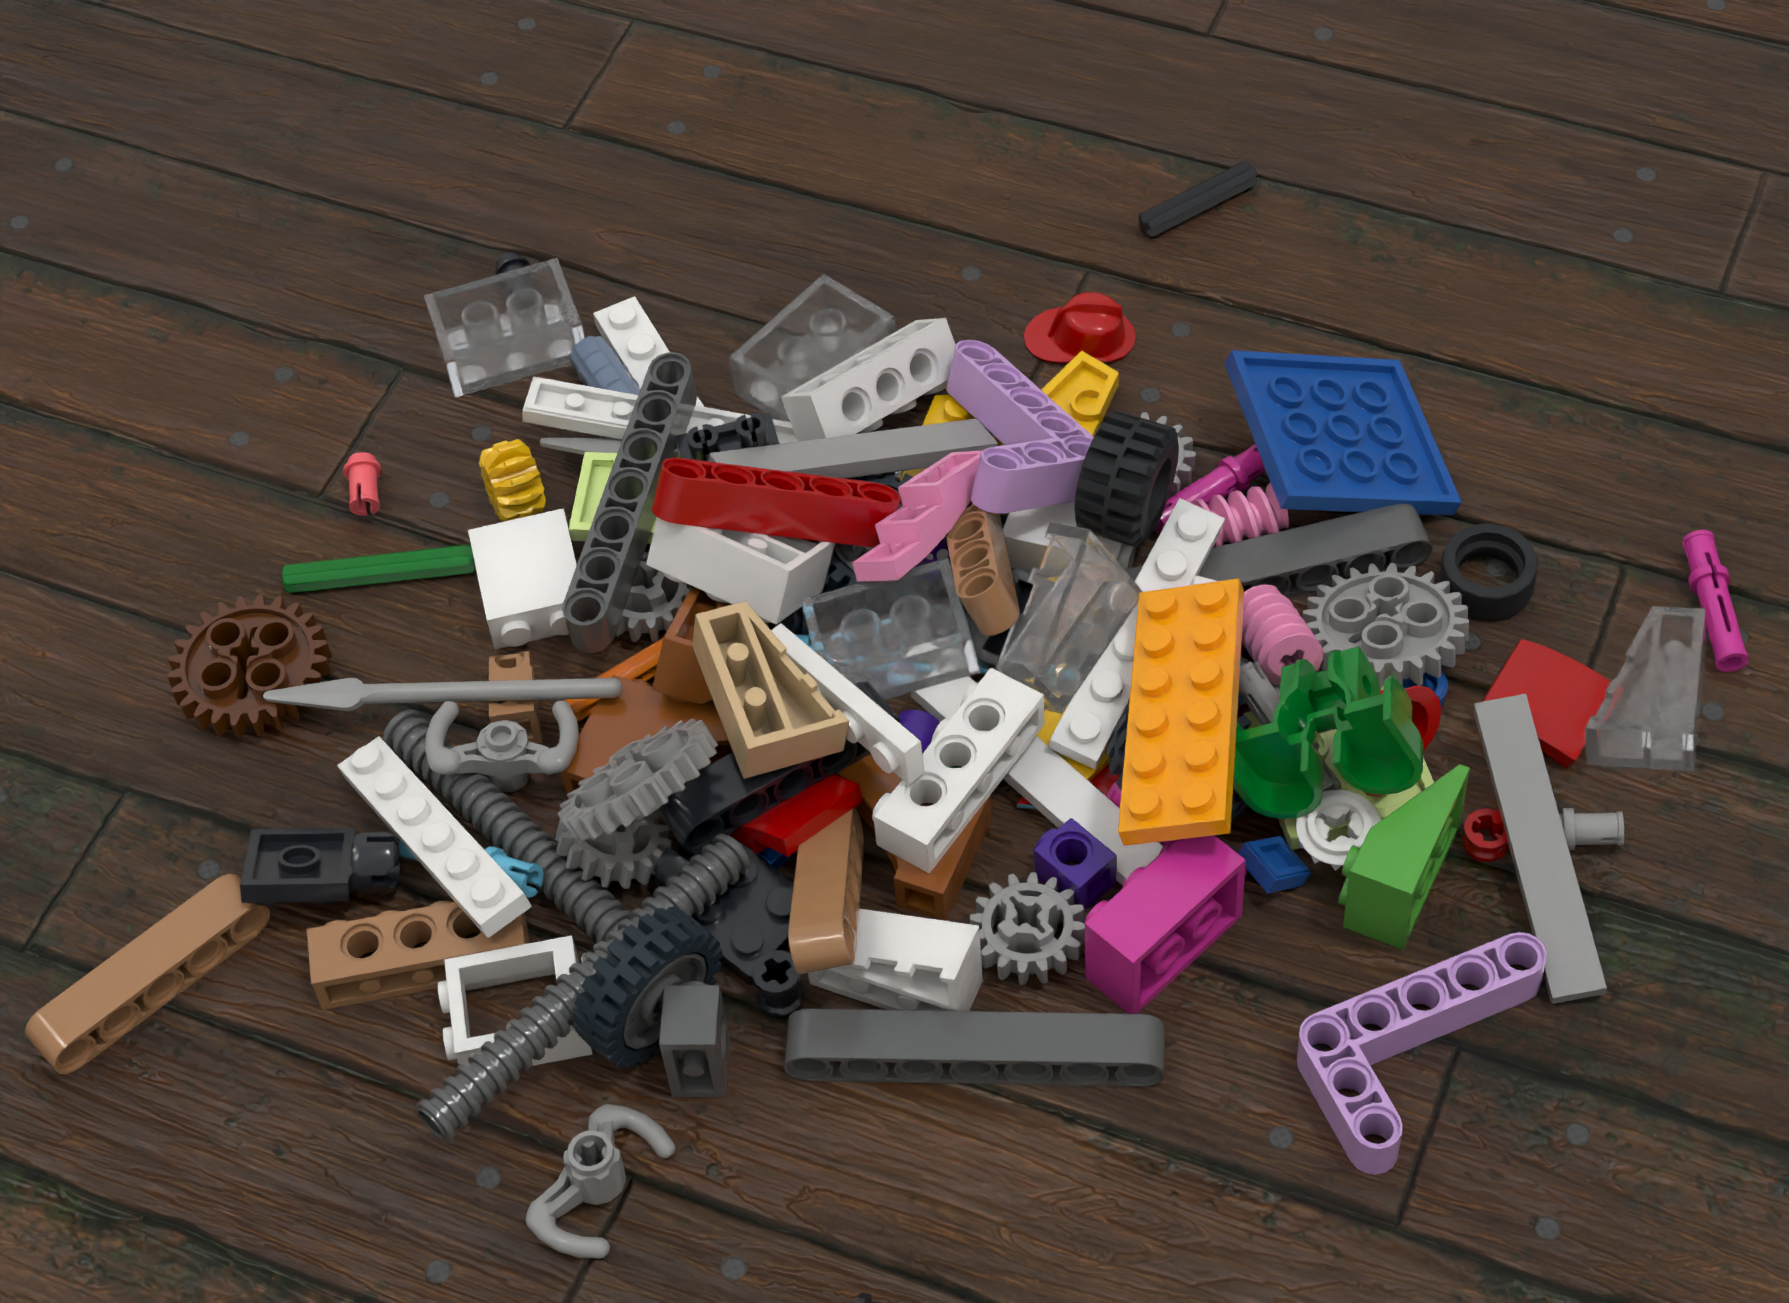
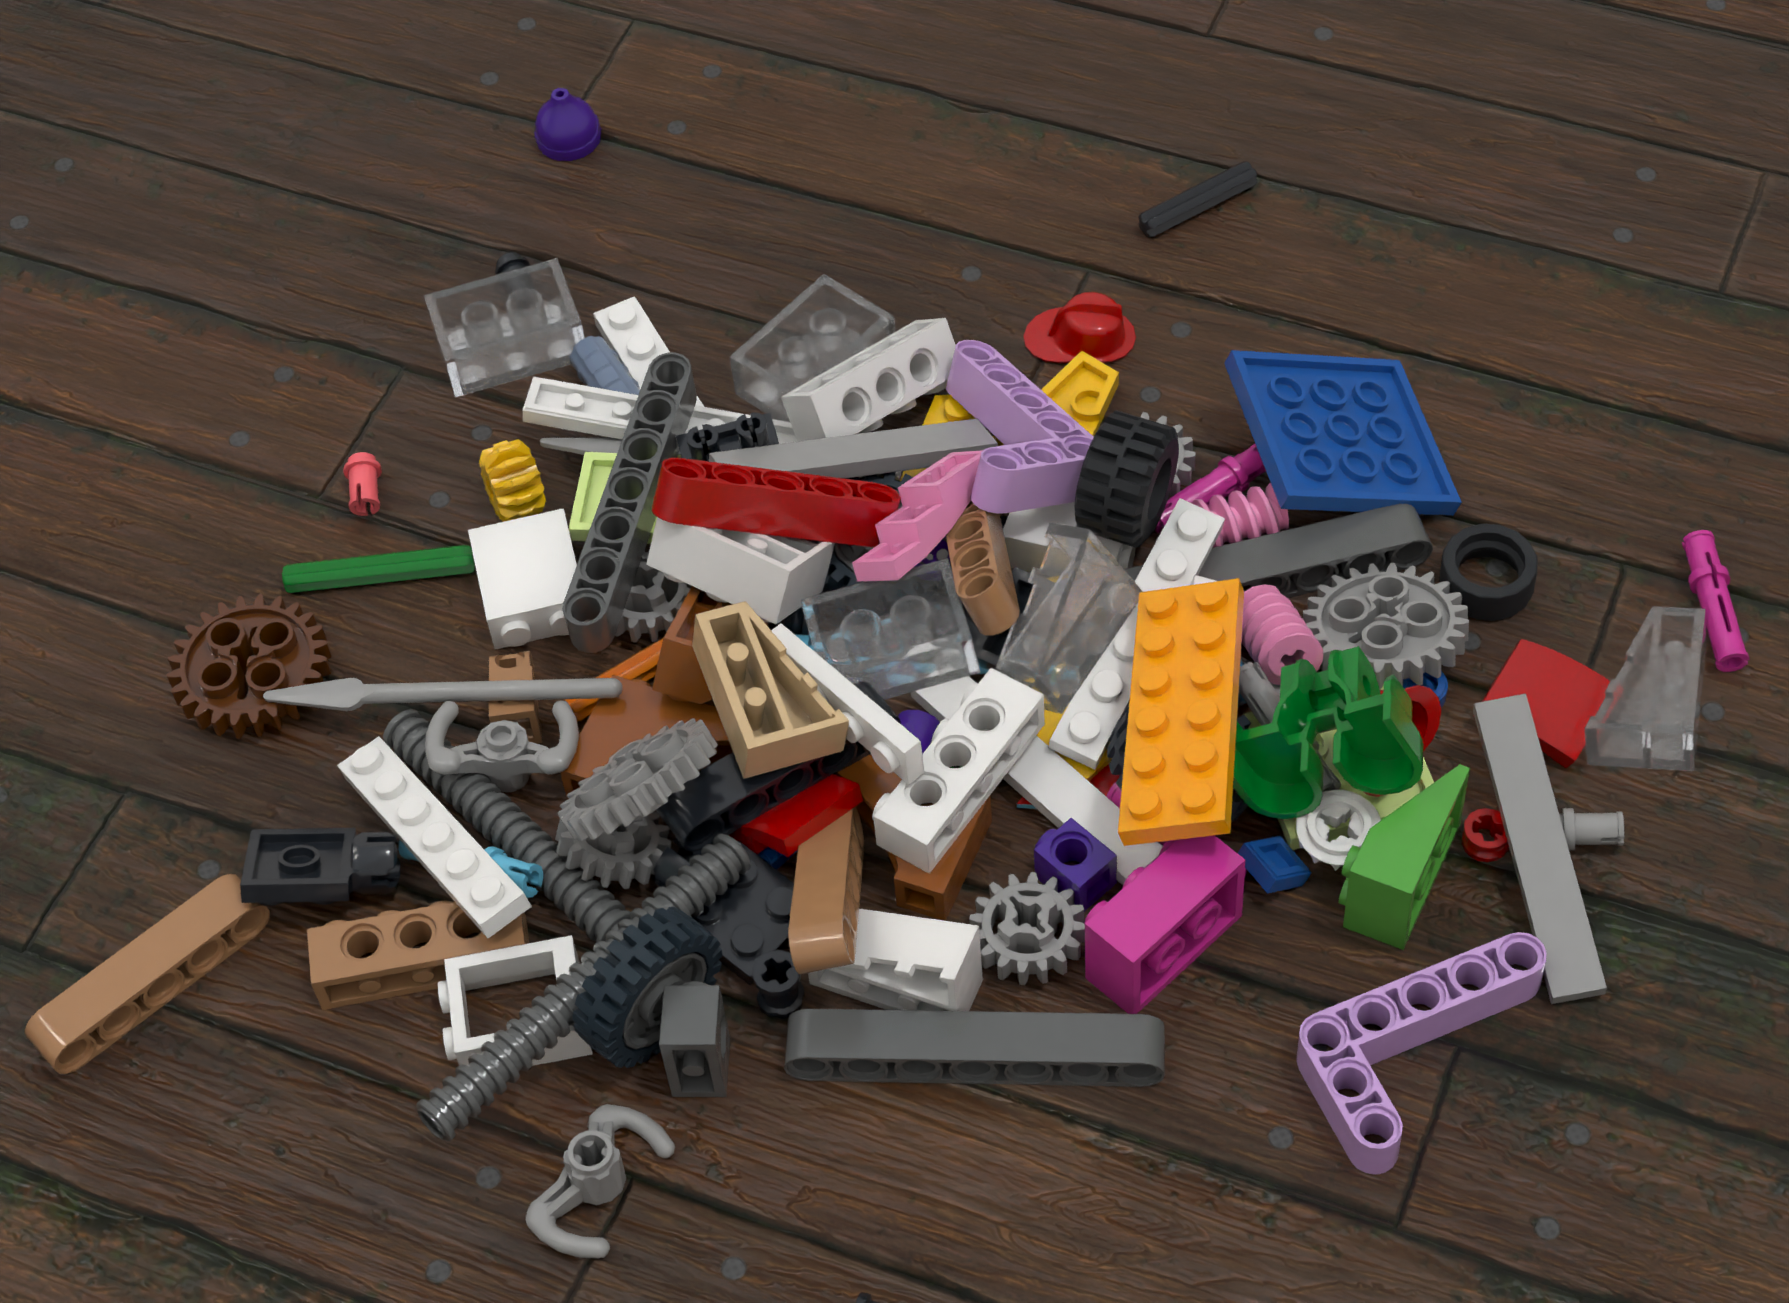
(566, 127): none -> dark purple helmet

